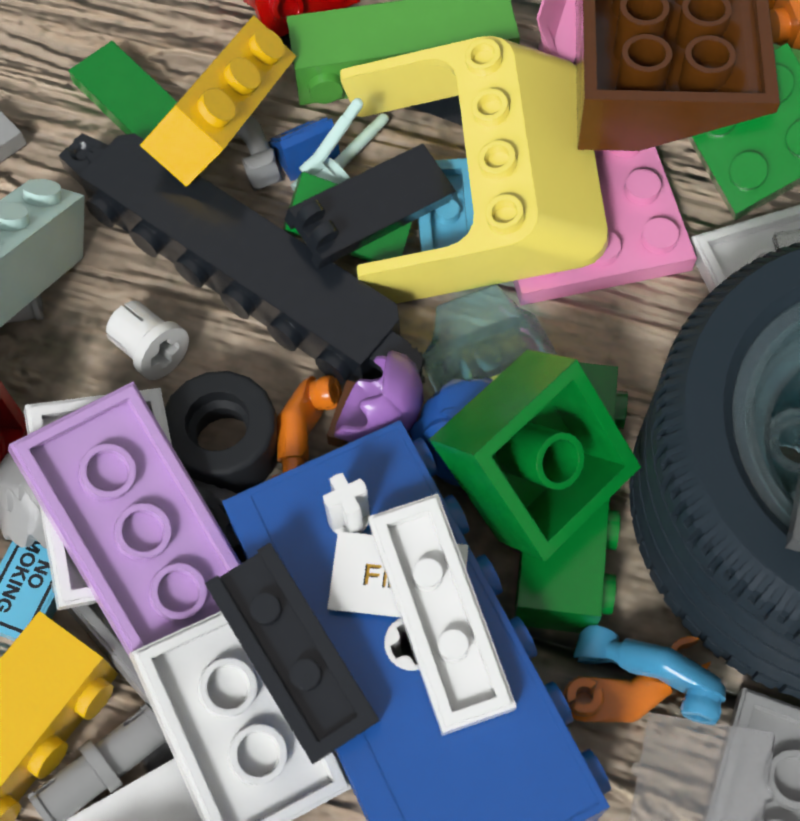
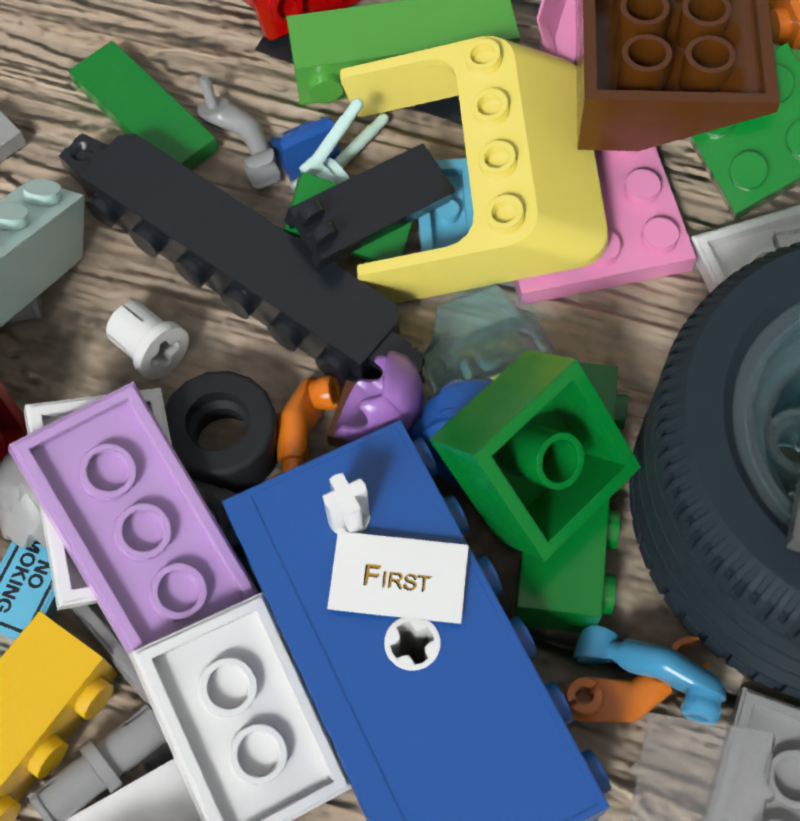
(219, 102): yellow brick -> none
(292, 654): black hinge -> none
(441, 615): white tile -> none

